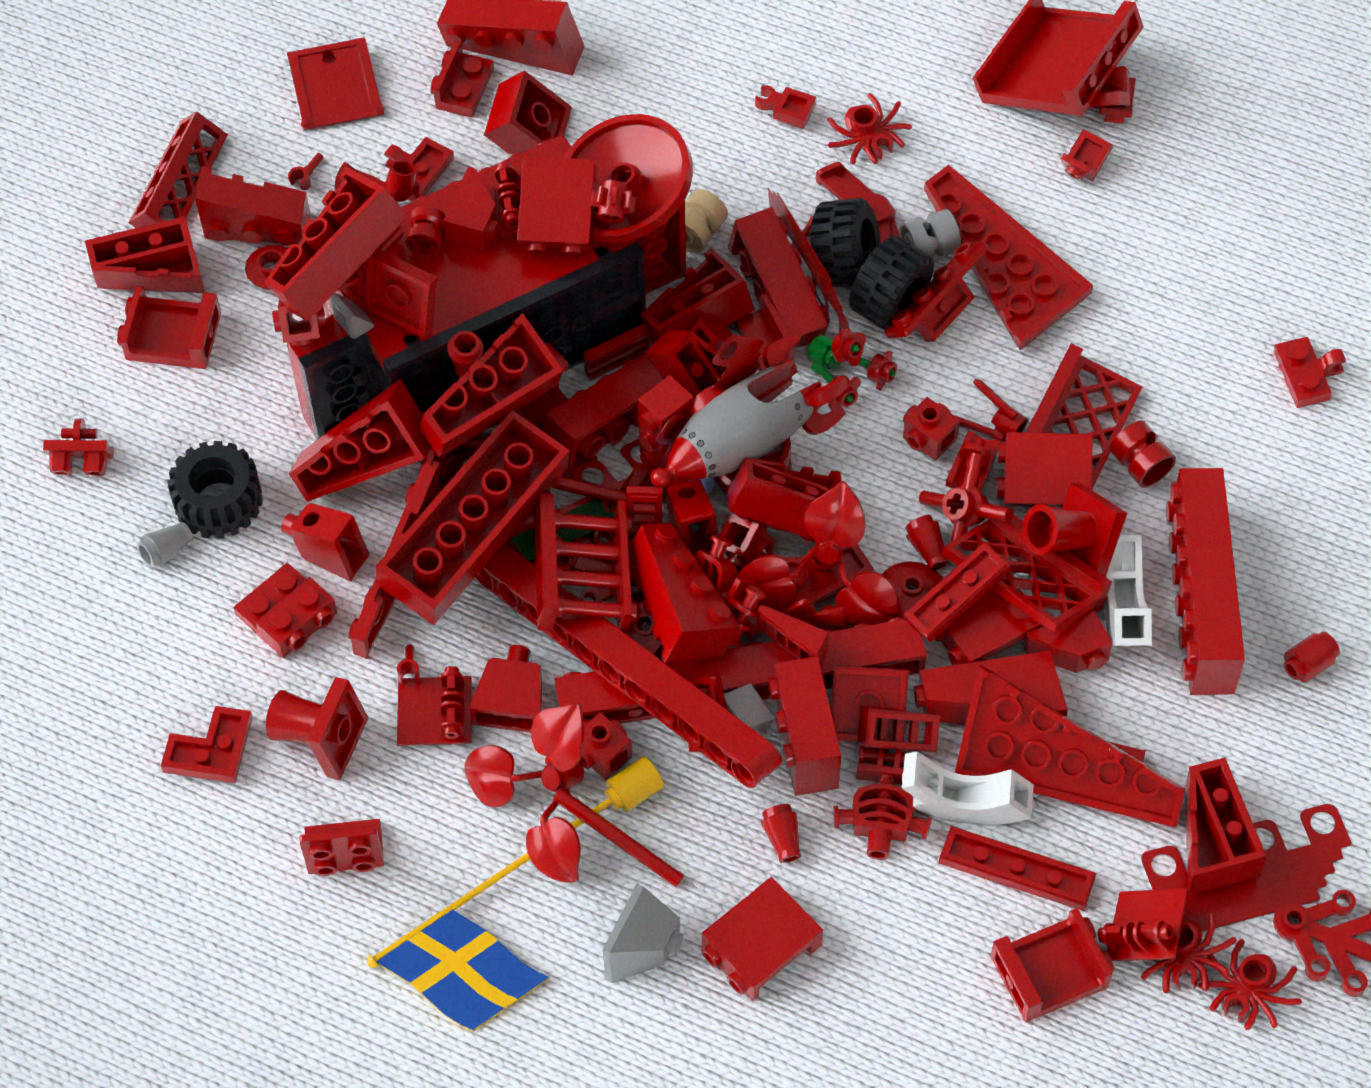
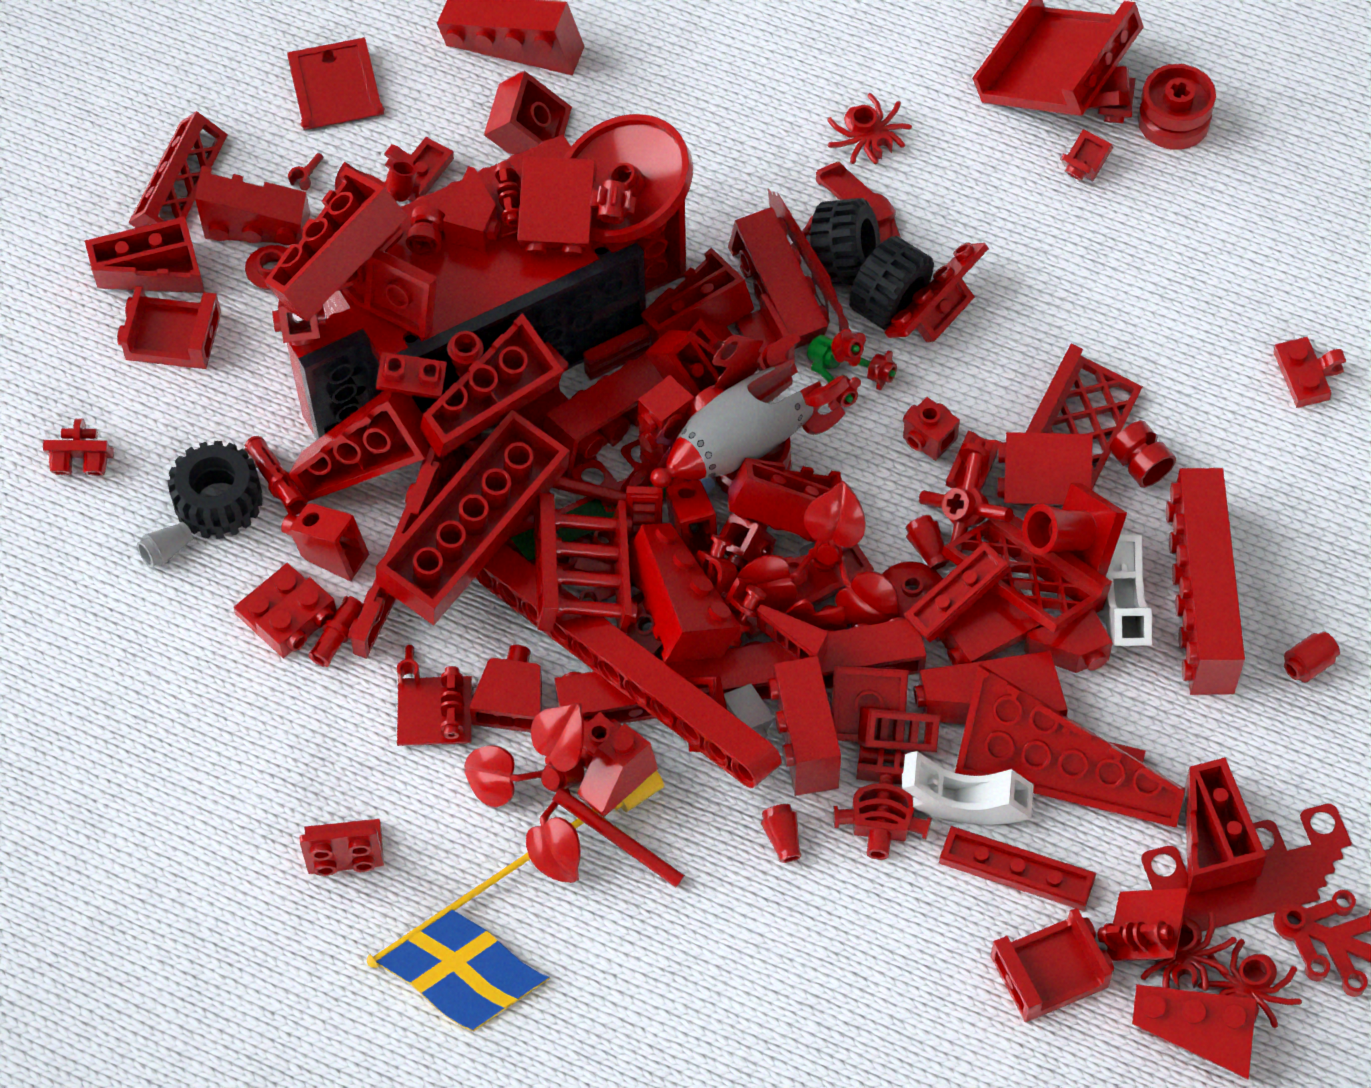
(211, 757): red plate -> none
(279, 481): none -> red pin
(328, 727): red plant -> none
(336, 631): none -> red pin
(350, 316): light grey slope -> none
(411, 375): none -> red hips
(461, 81): red bracket -> none
(617, 770): none -> red slope
(641, 937): light grey slope -> none
(702, 218): tan wheel -> none
(760, 938): red panel -> none
(789, 107): red plate -> none
(935, 235): light grey wheel -> none
(1005, 419): red plant -> none
(1018, 271): red wing -> none
(1176, 106): none -> red wheel
(1201, 1023): none -> red wedge

